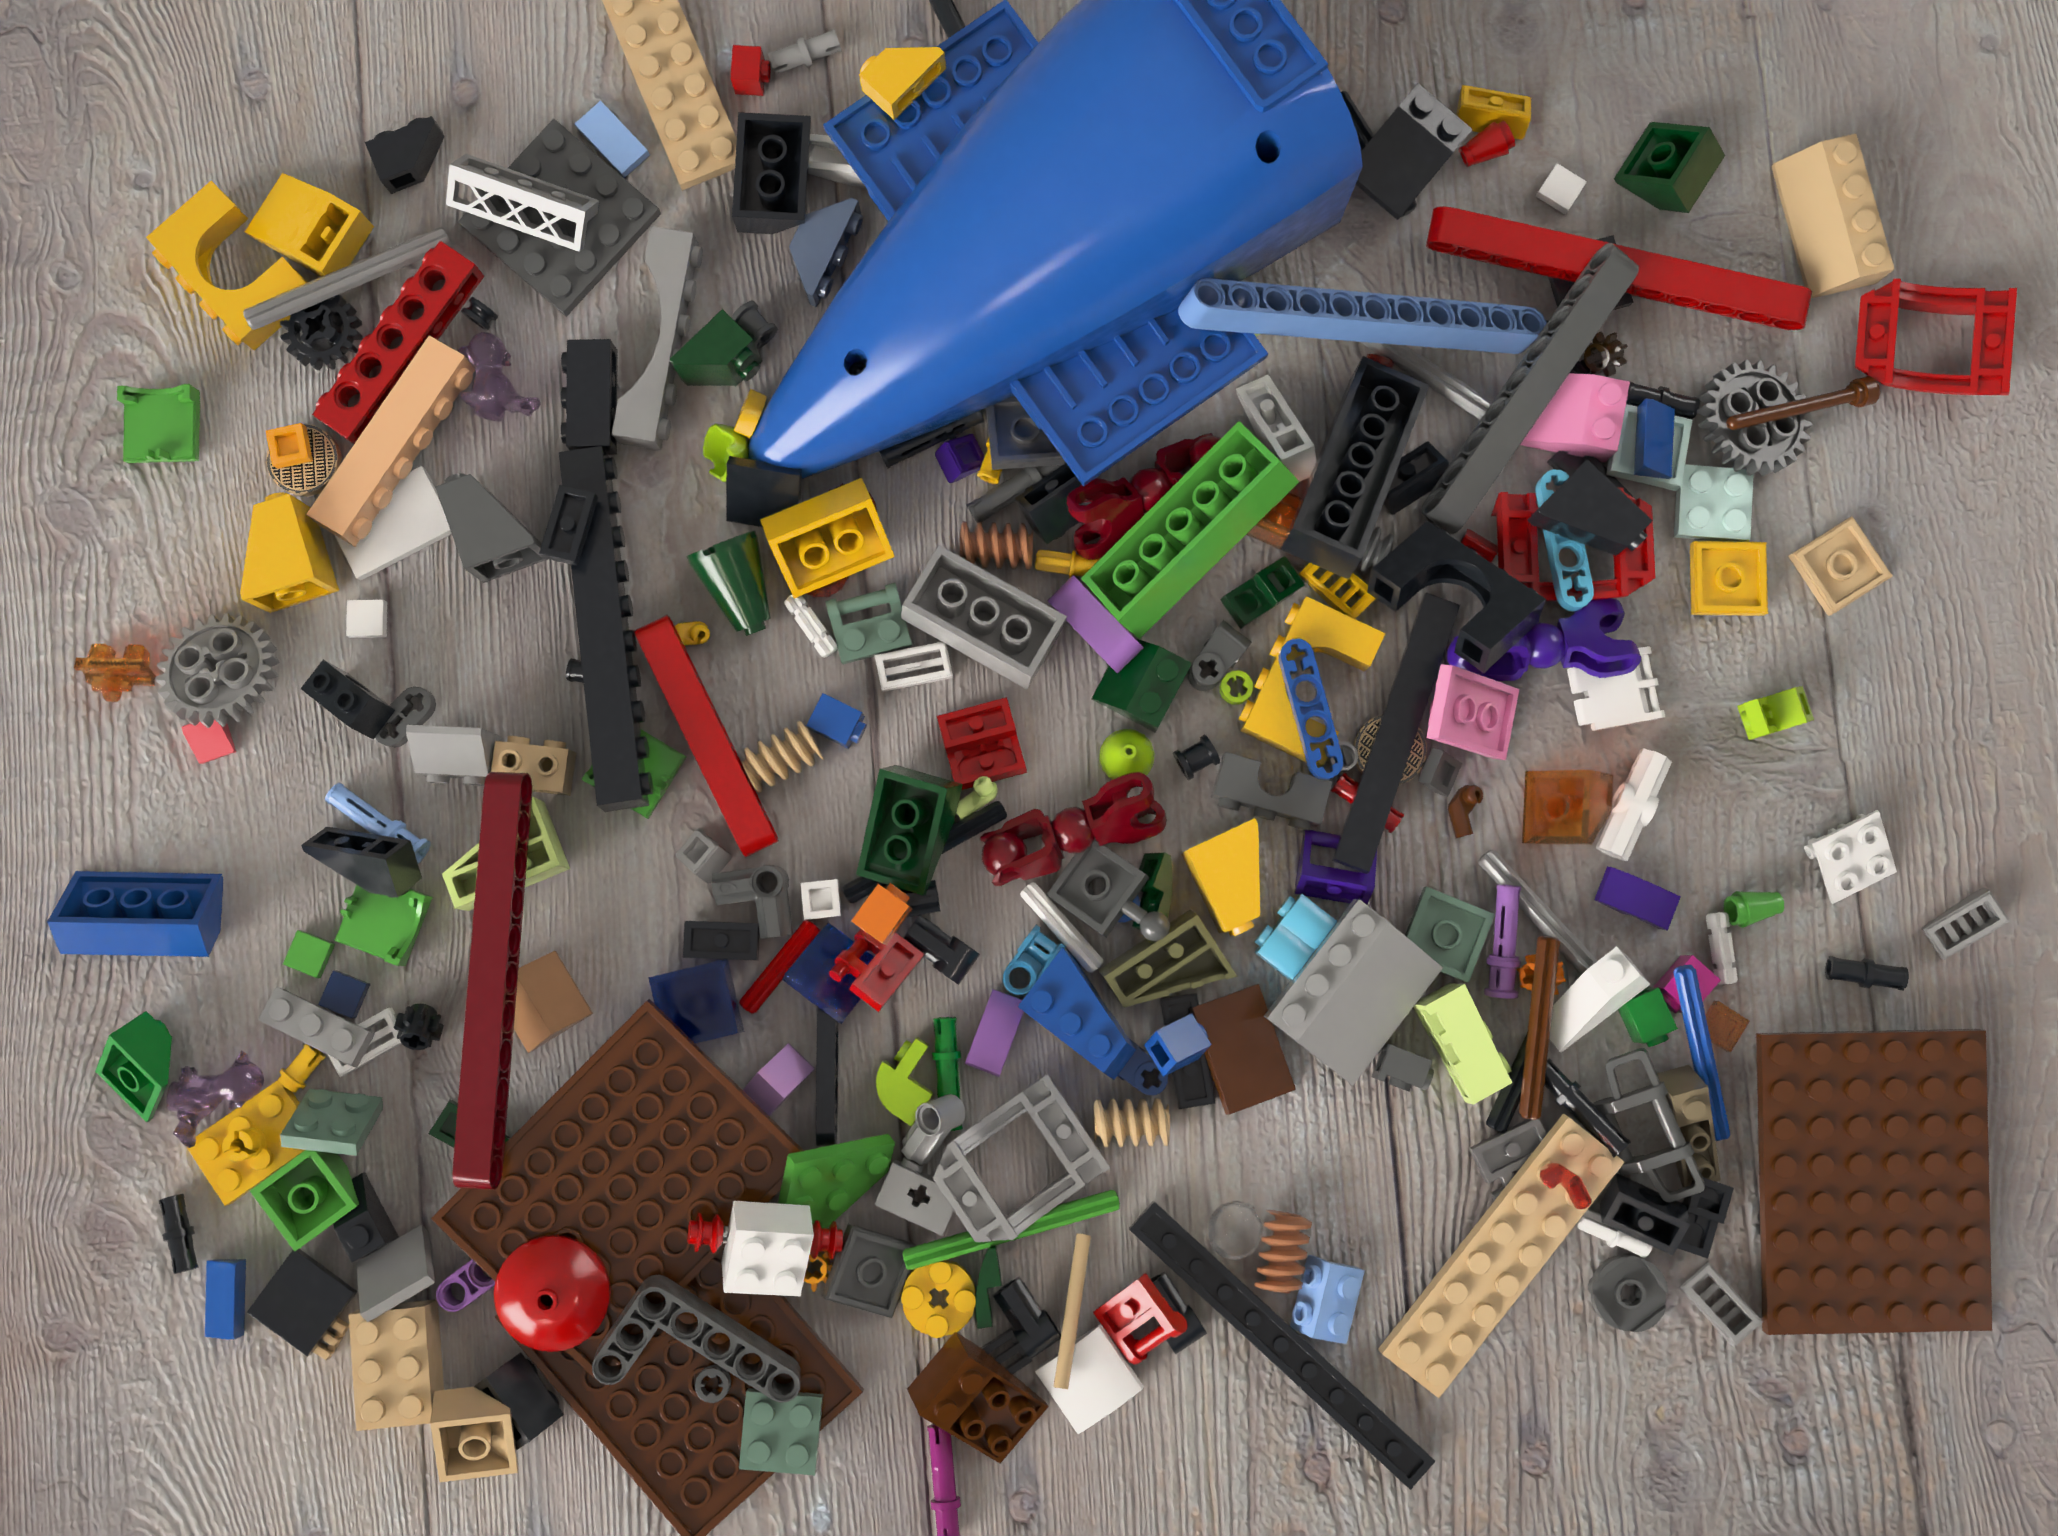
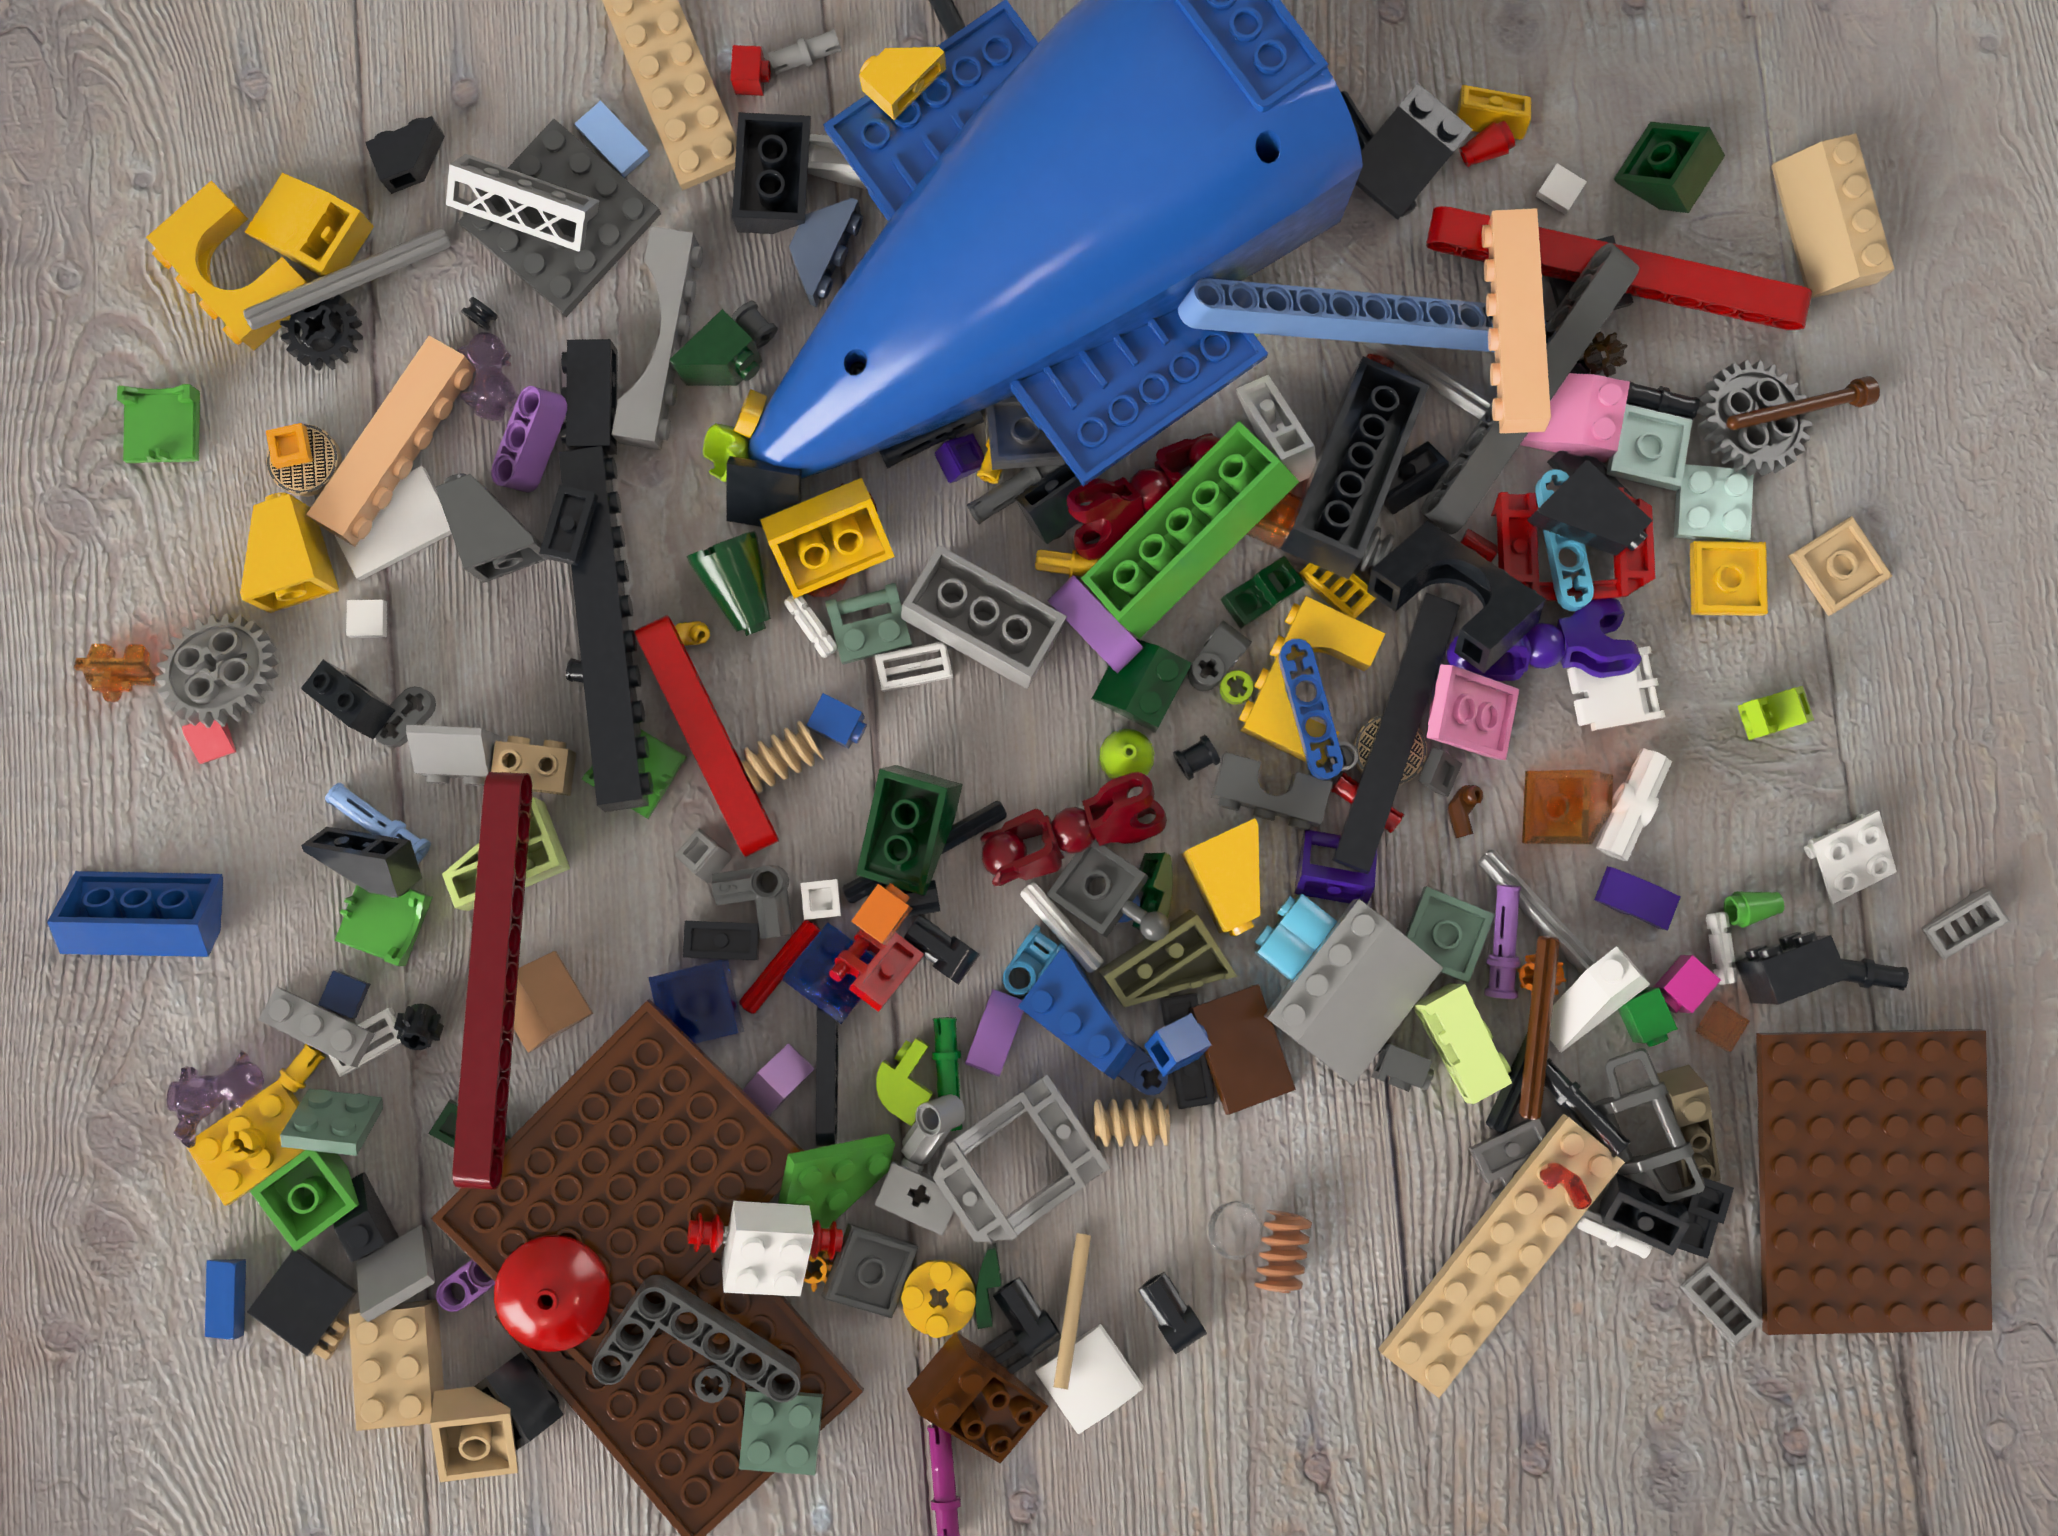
(138, 1063): green slope -> none
(178, 1233): black pin -> none
(309, 954): bright green tile -> none
(440, 309): red brick -> none
(529, 439): none -> medium lavender beam
(982, 743): red slope -> none
(983, 793): yellowish green arm -> none
(996, 545): nougat piece -> none
(1059, 1216): bright green axle -> none
(1132, 1309): red plate -> none
(1282, 1345): black plate -> none
(1327, 1300): light blue bracket -> none
(1517, 321): none -> light nougat brick
(1650, 1293): dark grey plate -> none
(1654, 440): blue slope -> none
(1700, 1044): blue axle -> none
(1790, 968): none -> black brick
(1990, 345): red wedge -> none

